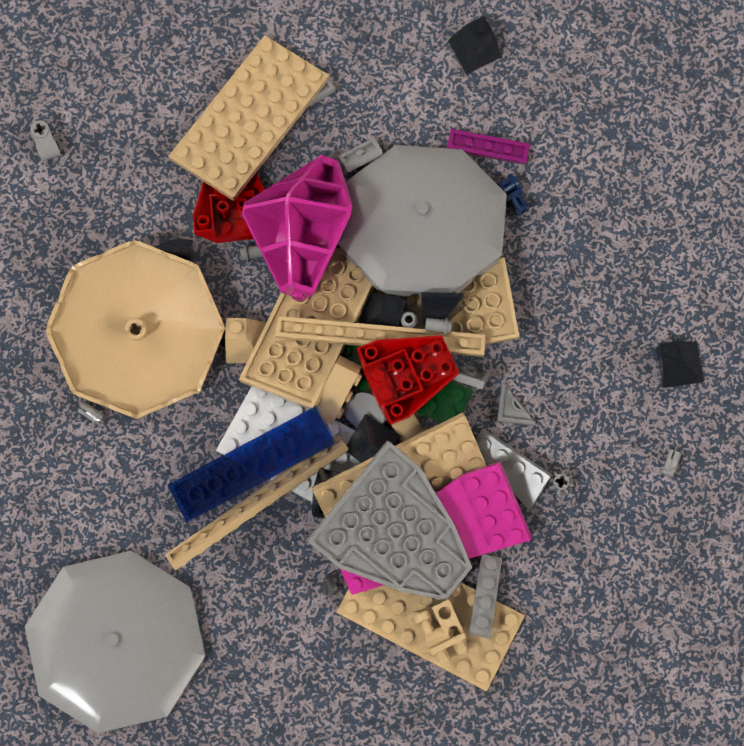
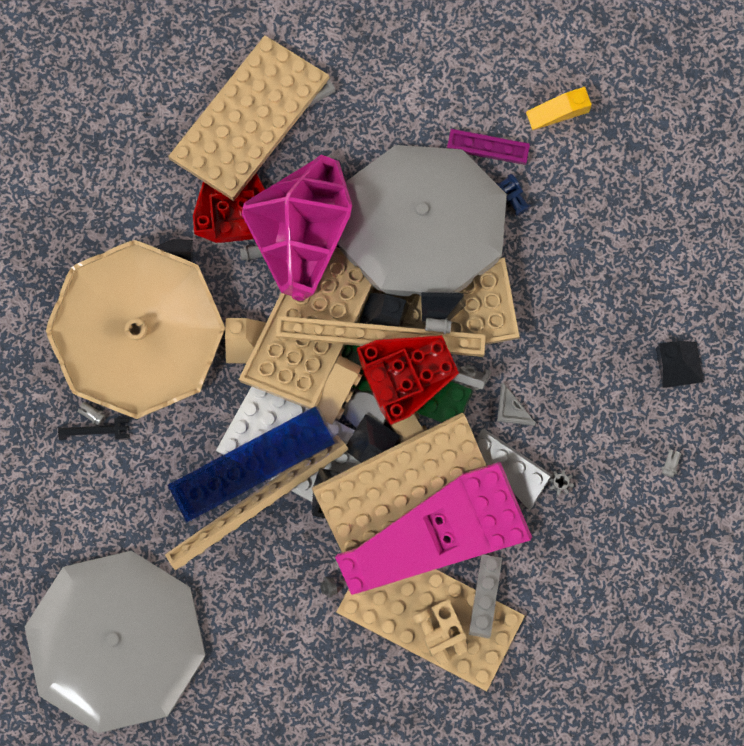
(45, 143): light grey piece -> none
(115, 429): none -> black hinge
(360, 155): light grey plate -> none
(394, 530): light grey piece -> none
(409, 315): light grey pin -> none
(475, 45): black slope -> none
(560, 109): none -> yellow slope

